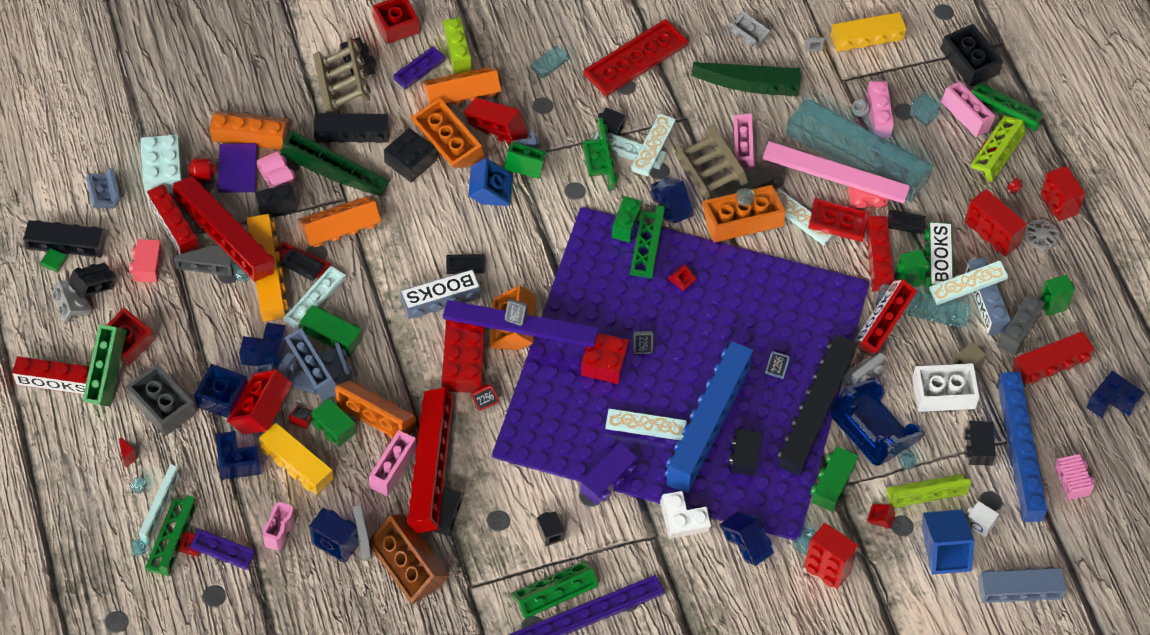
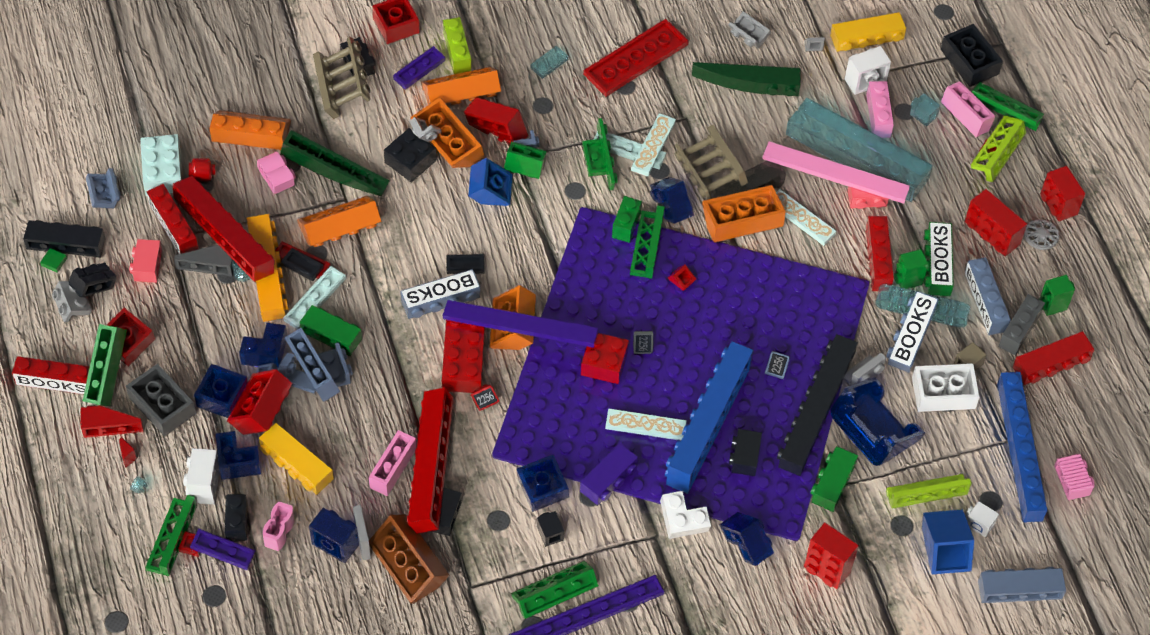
(104, 421): none -> red slope
(138, 547): clear light blue hinge -> none
(159, 504): light aqua tile -> none
(202, 475): none -> white brick
(236, 517): none -> black brick
(237, 168): dark purple tile -> none
(276, 200): black brick -> none
(301, 417): slope -> none
(333, 423): green brick -> none
(351, 127): black brick -> none
(373, 409): orange slope -> none
(422, 131): none -> light grey bracket
(516, 312): slope -> none
(542, 483): none -> clear blue brick
(614, 120): black brick -> none
(744, 140): bright pink brick -> none
(745, 196): clear light blue plate -> none
(802, 543): clear light blue wheel -> none
(838, 220): red tile -> none
(860, 107): light grey plate -> none
(866, 68): none -> white brick
(881, 515): red slope -> none
(885, 316): red brick -> none
(906, 221): black tile -> none
(907, 460): clear light blue plate -> none
(912, 332): none -> brick
(968, 282): light aqua tile -> none
(980, 443): black brick -> none
(1015, 186): red plate -> none
(1115, 392): clear blue brick -> none

